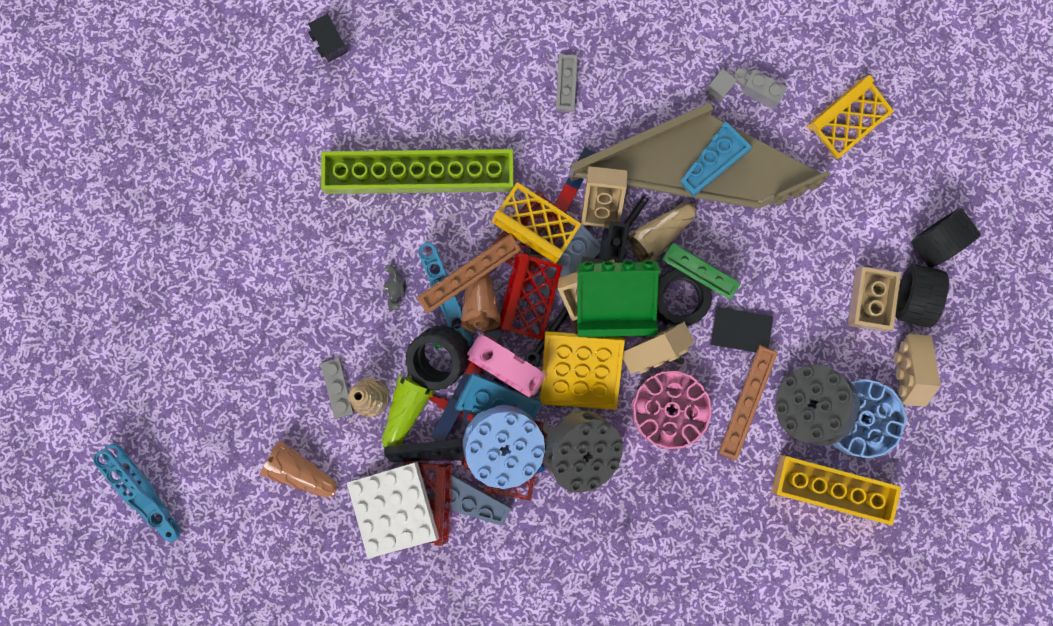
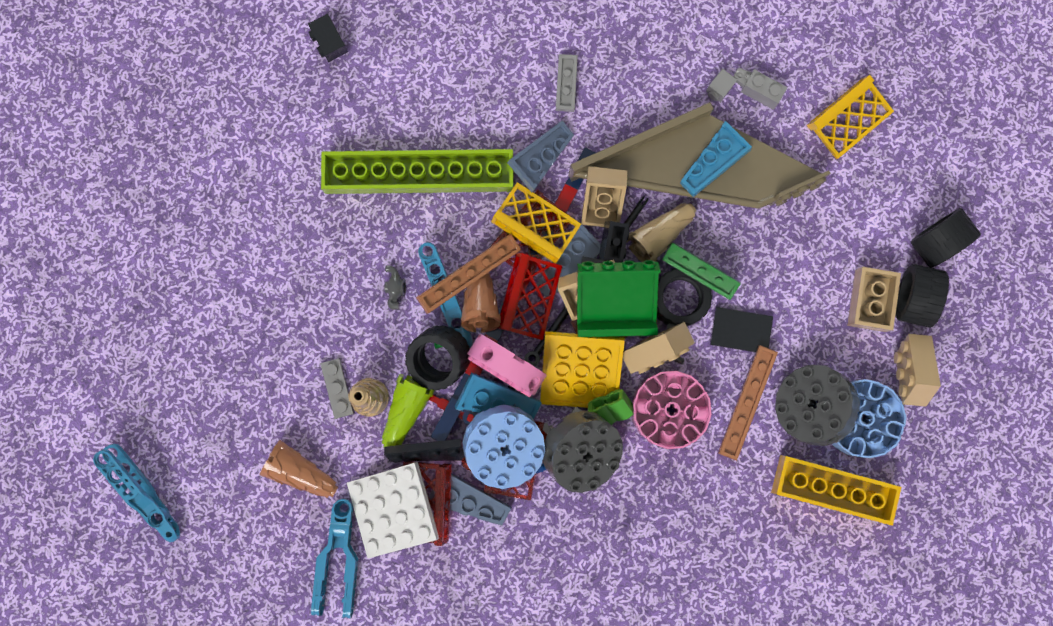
(338, 538): none -> dark azure piece
(539, 156): none -> sand blue wing
(613, 406): none -> bright green brick

